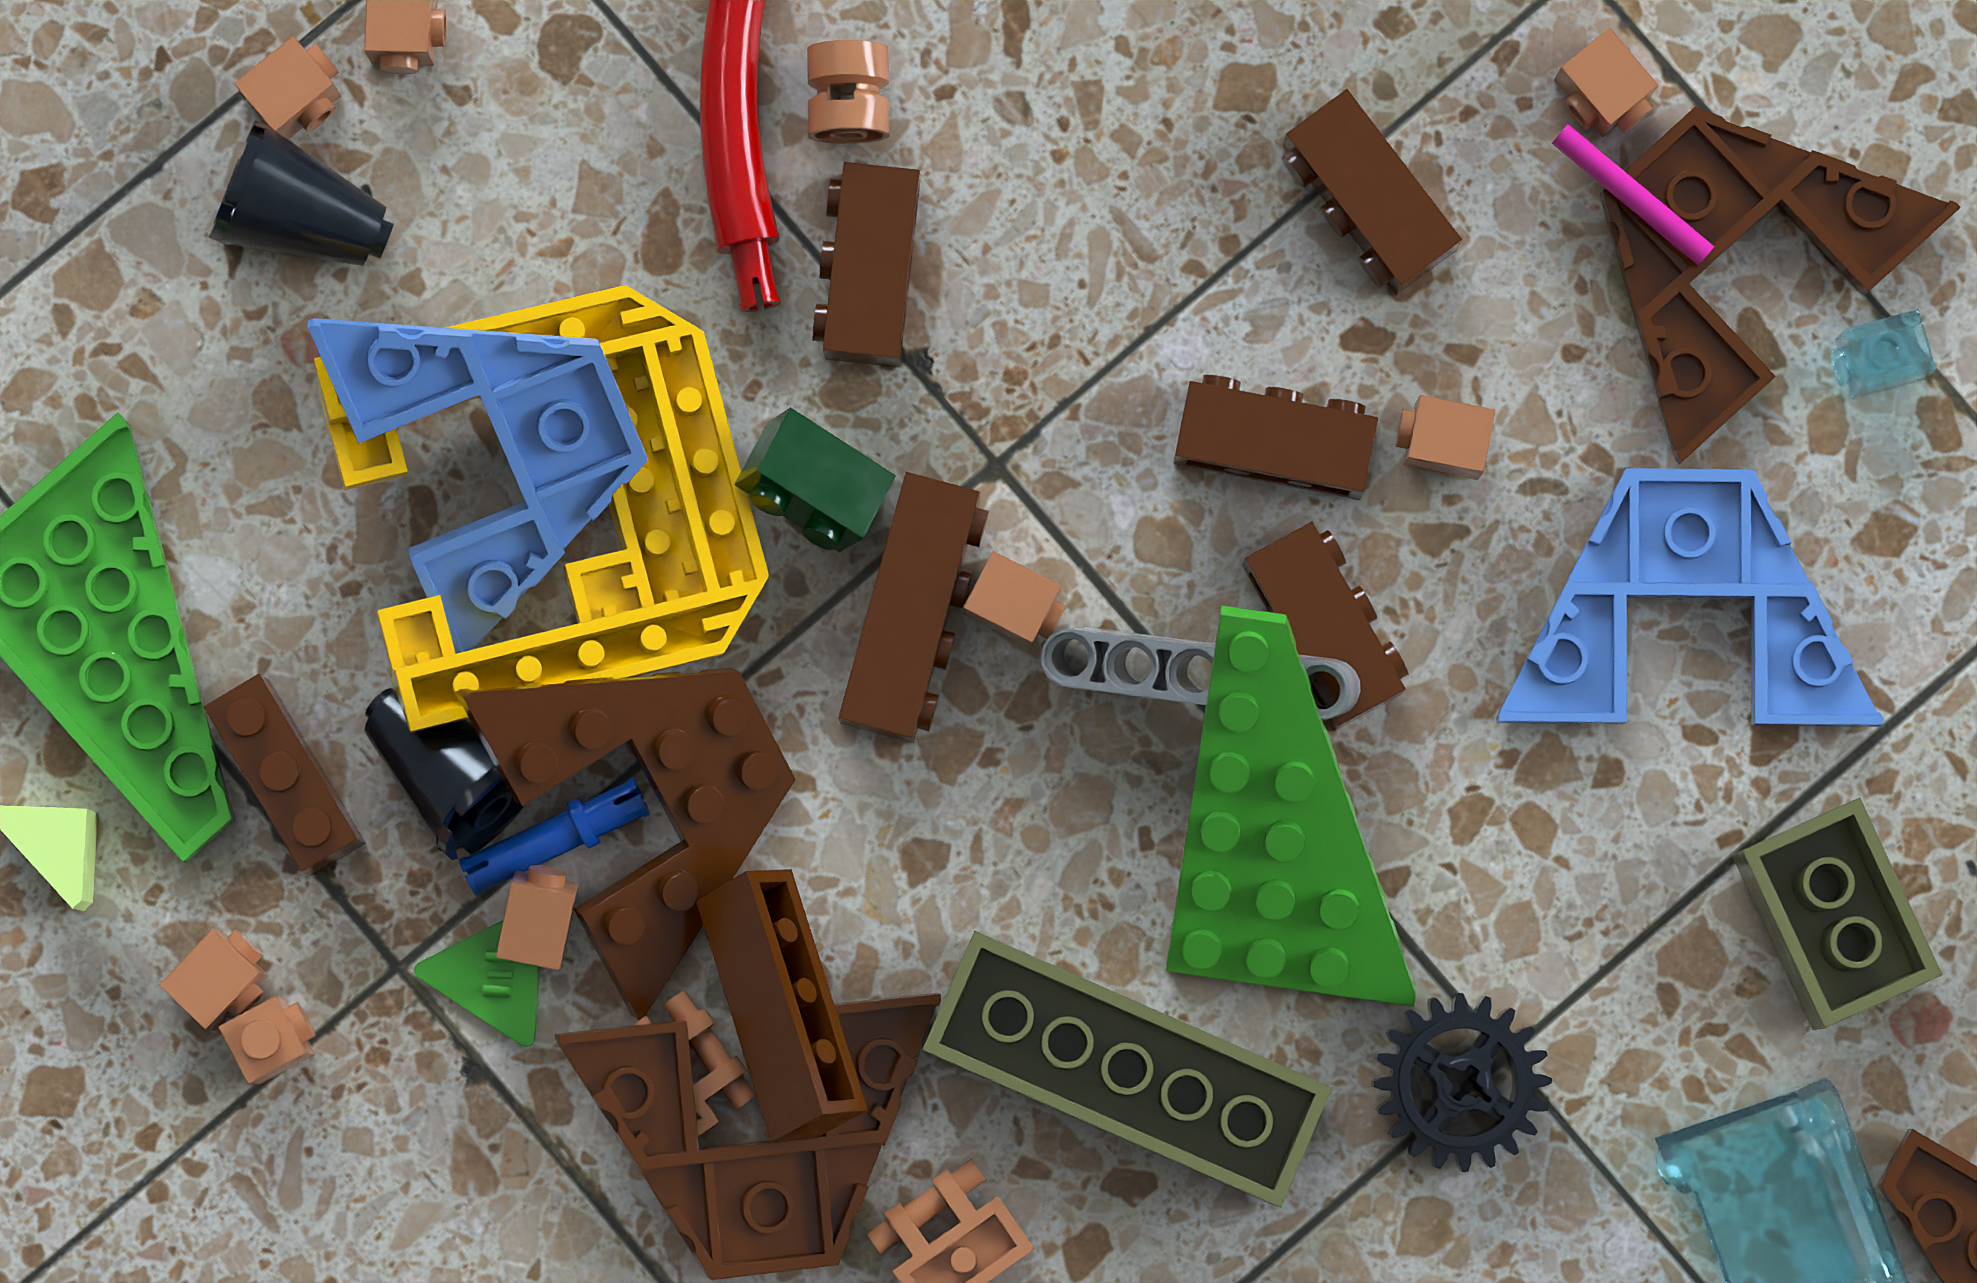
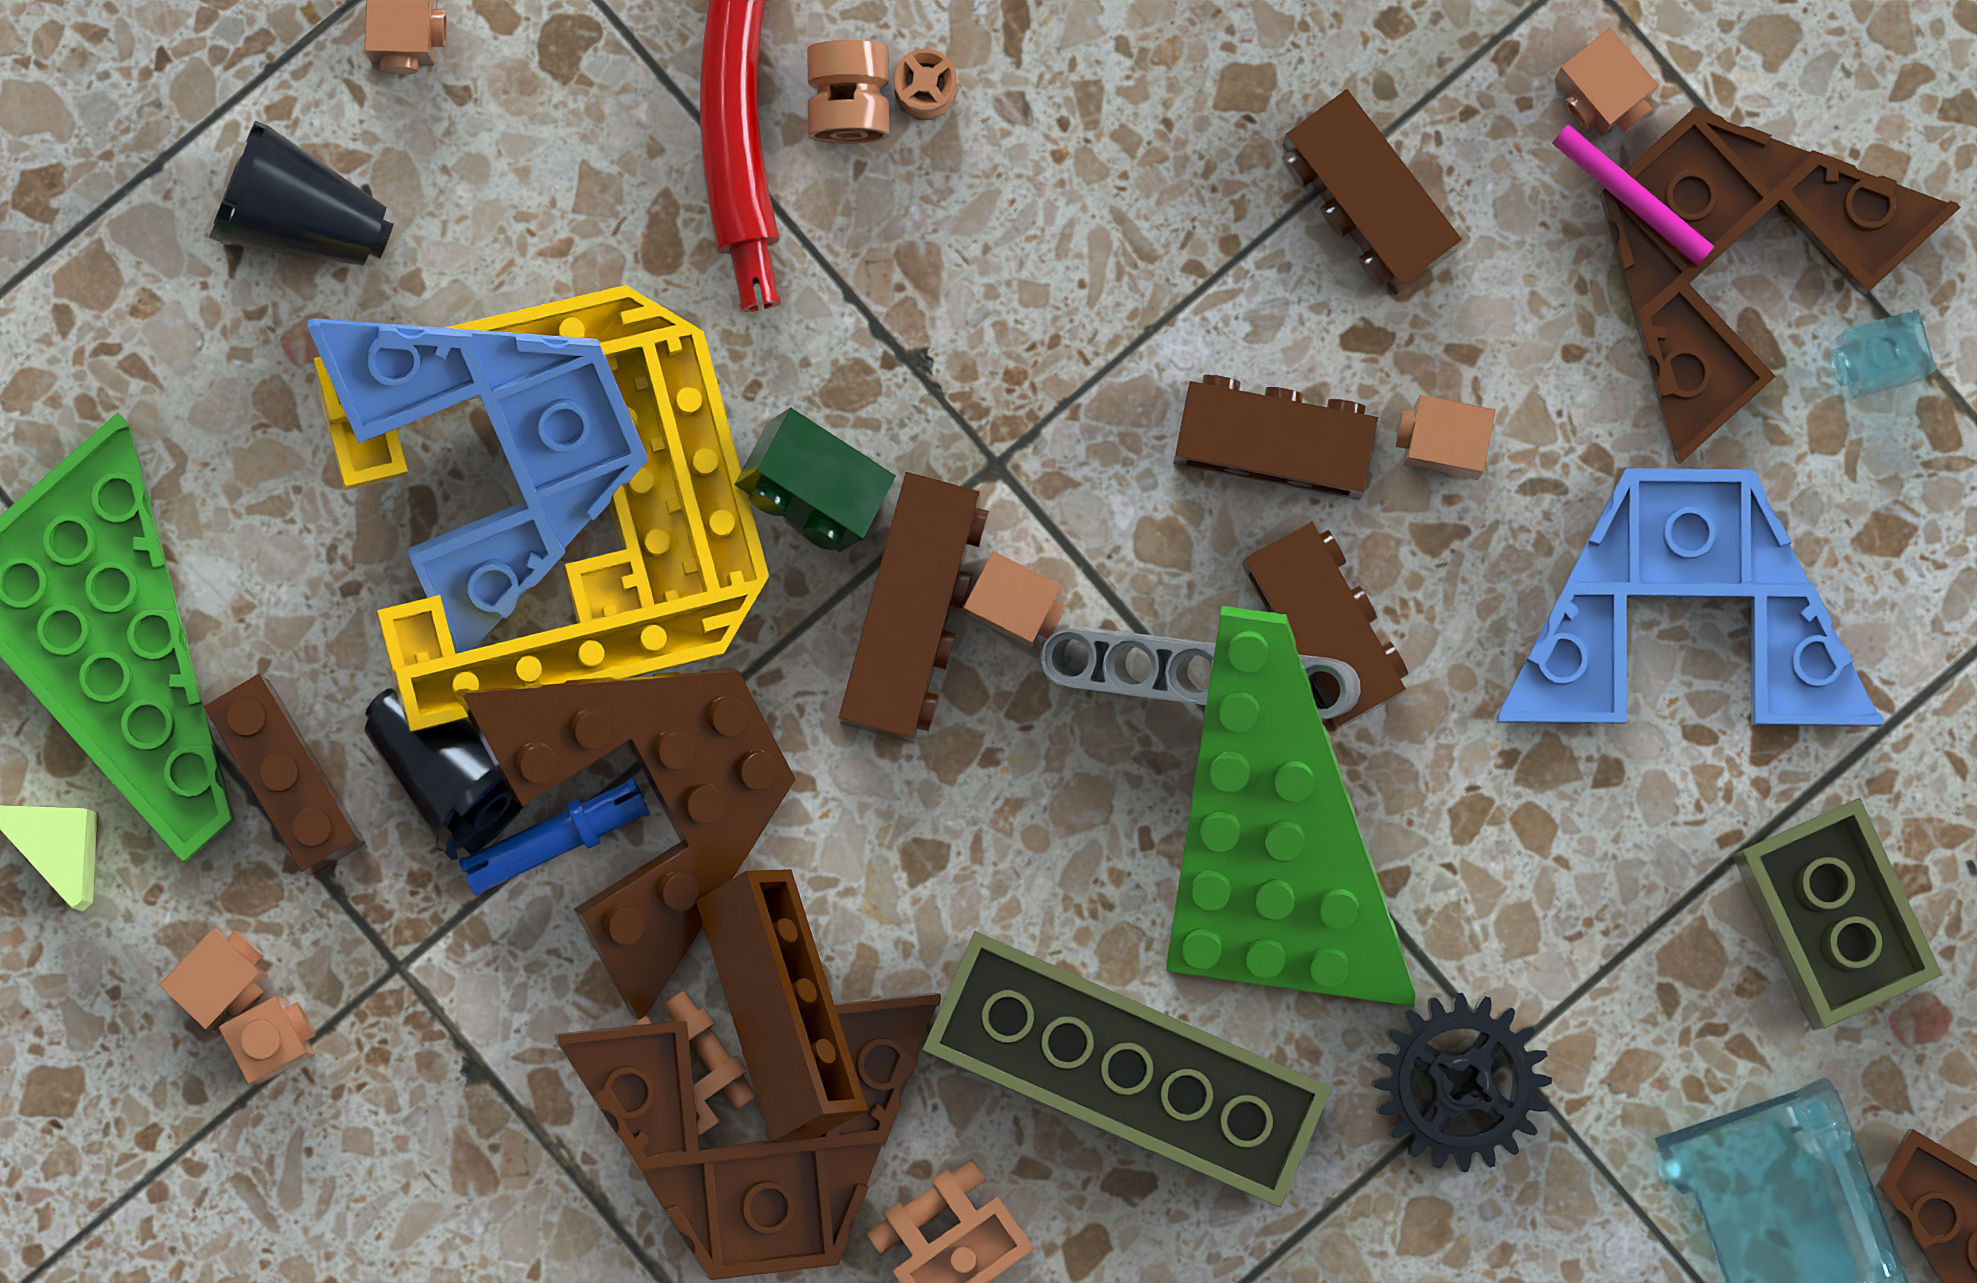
(291, 88): nougat brick -> none
(489, 987): bright green piece -> none
(537, 917): nougat brick -> none
(868, 264): reddish brown brick -> none
(920, 73): none -> nougat wheel

